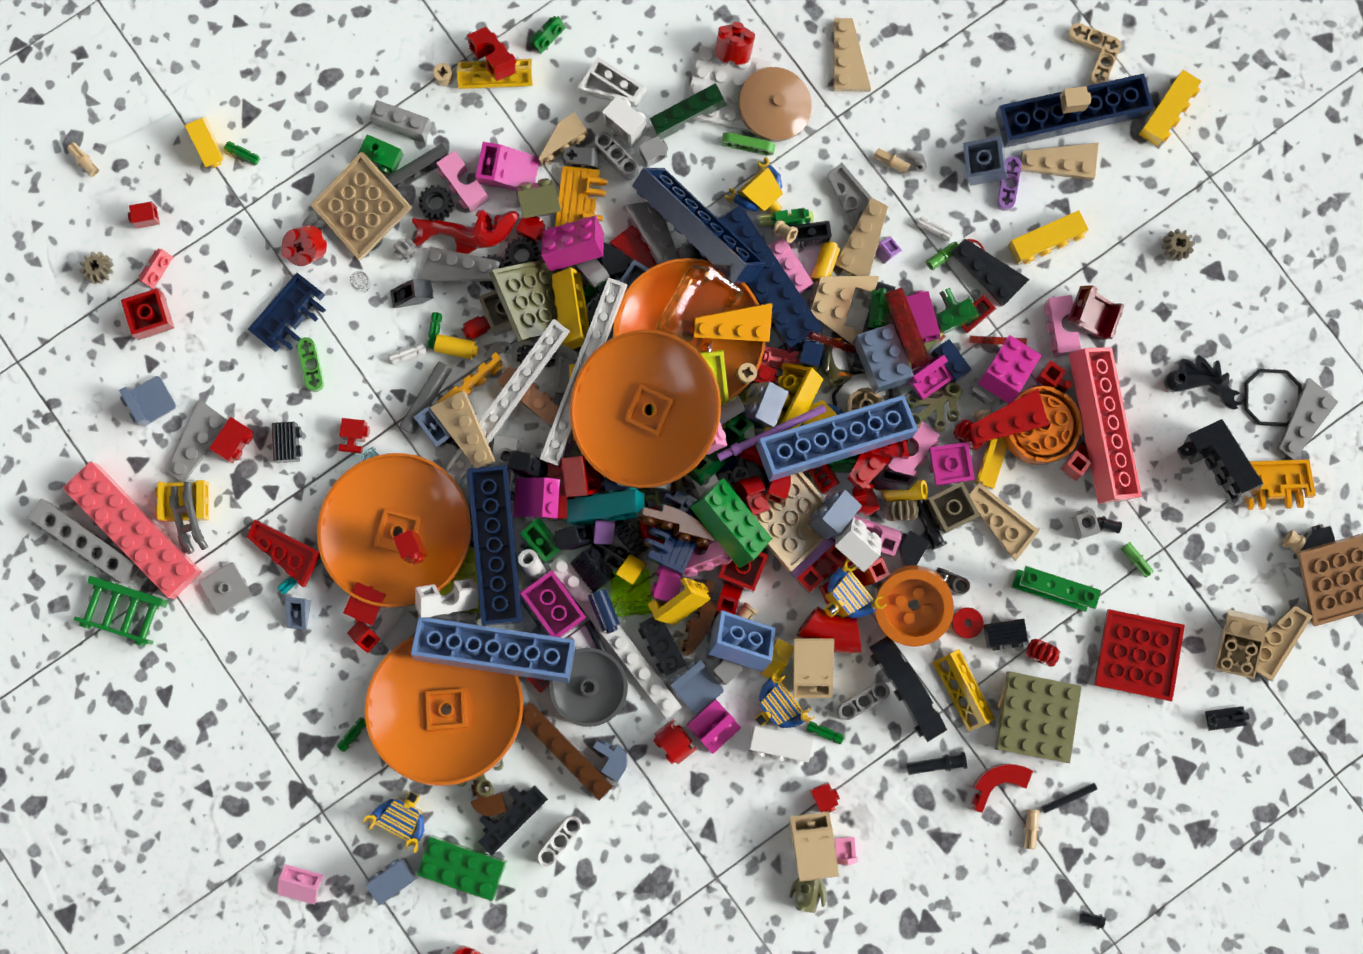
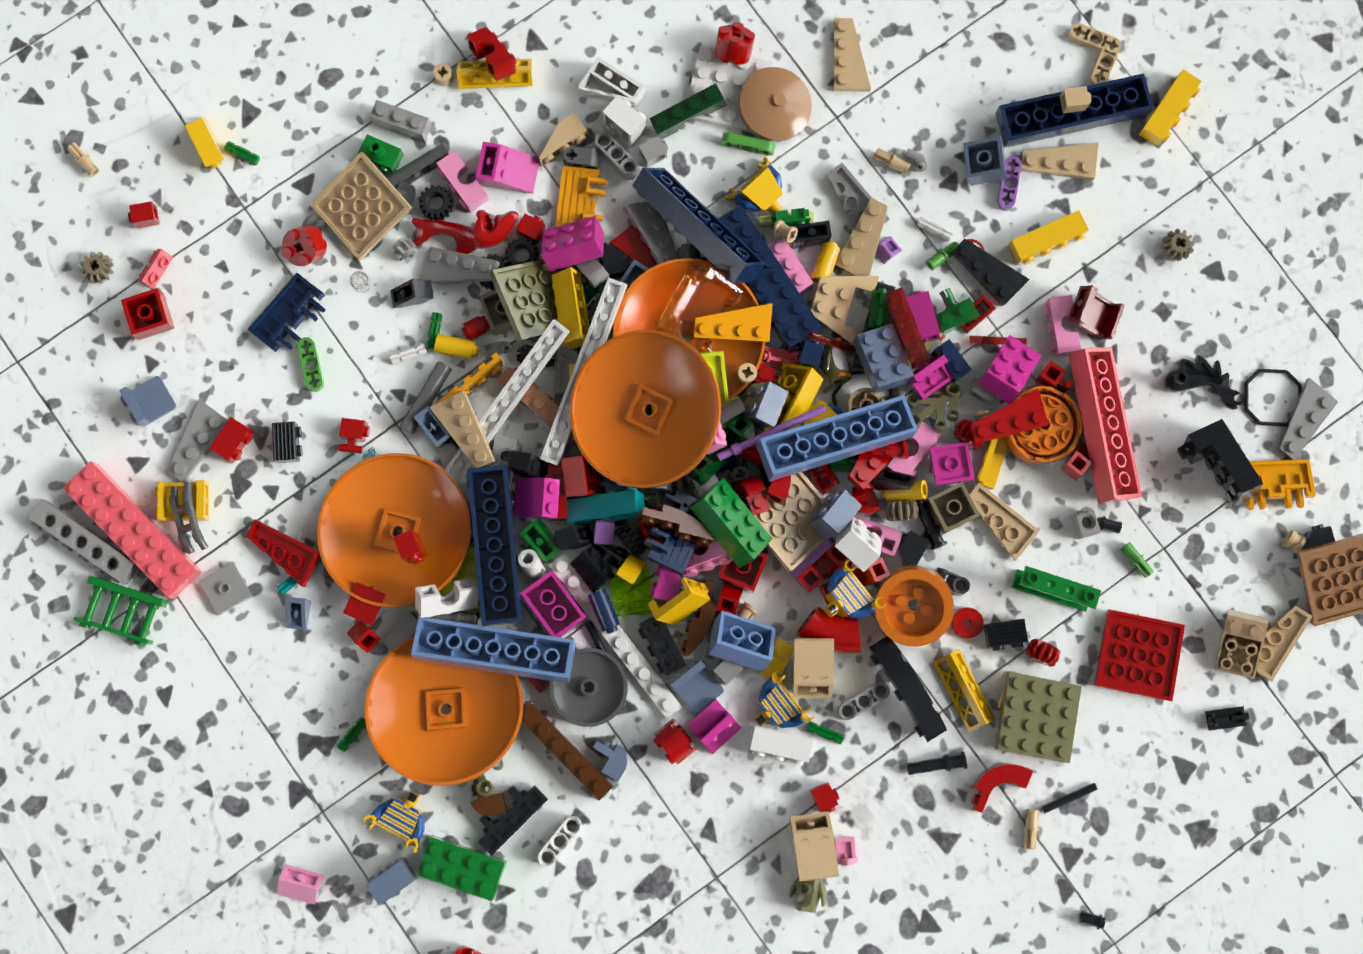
(537, 198): olive slope -> none
(552, 30): green hinge -> none

